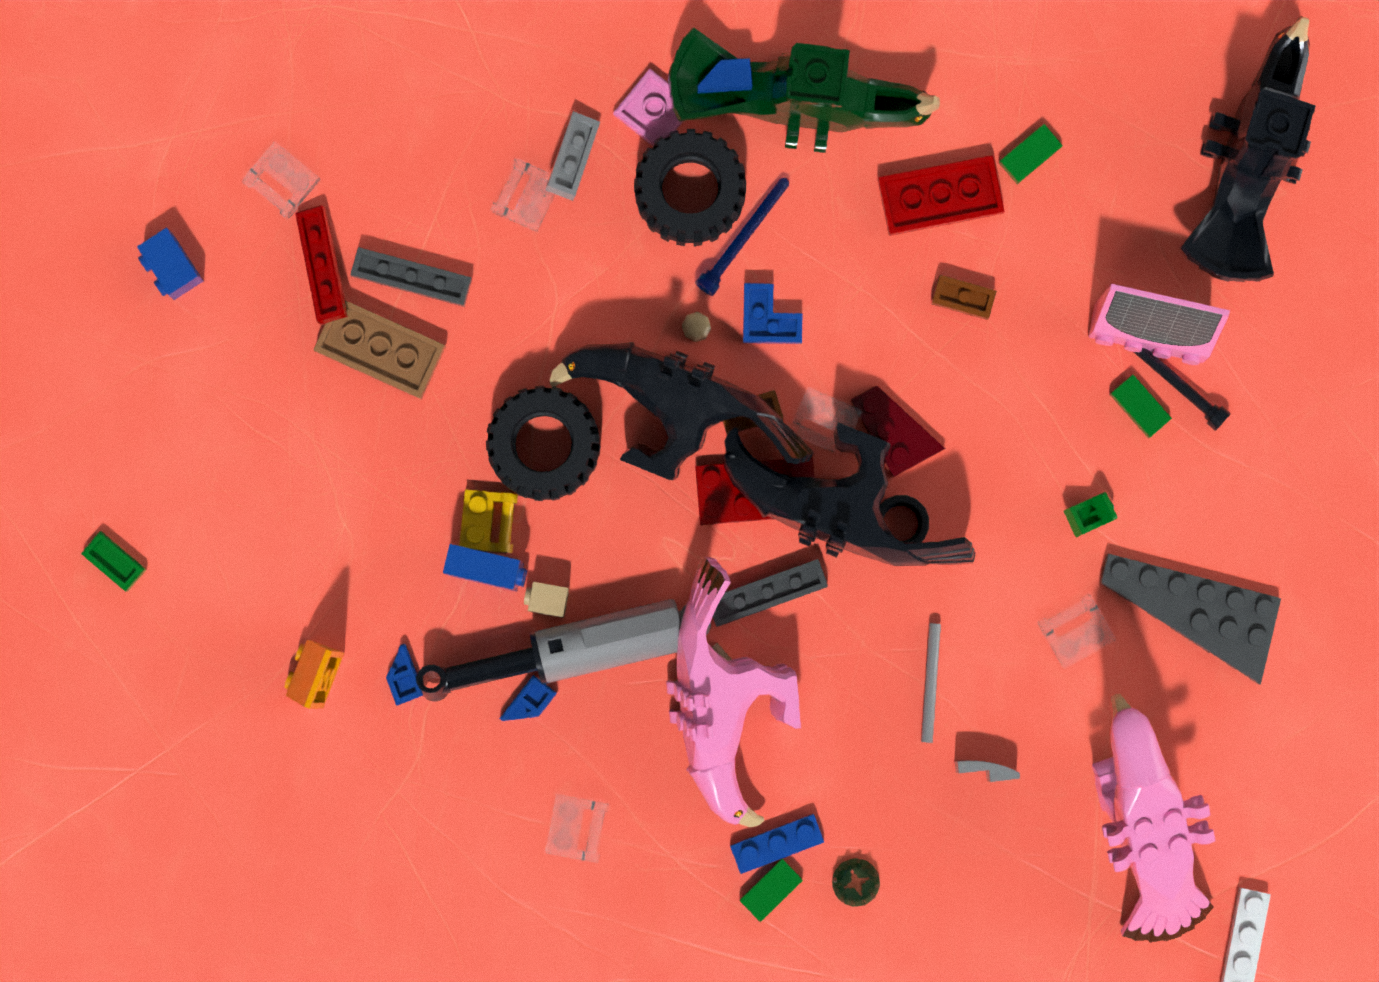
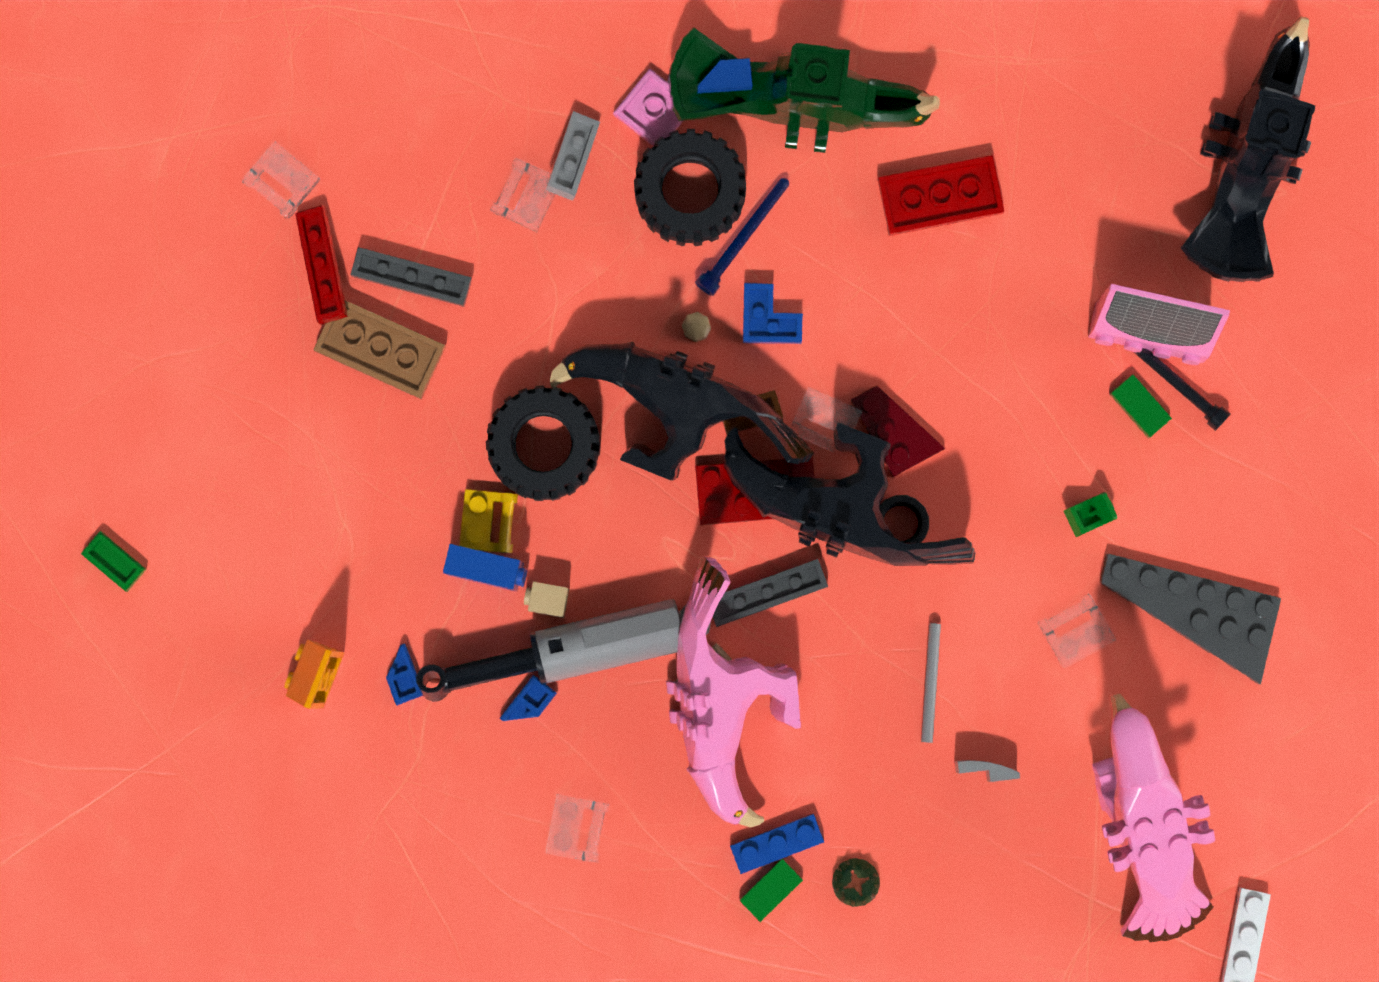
(169, 264): blue brick -> none
(964, 297): dark orange plate -> none
(1030, 154): green tile -> none

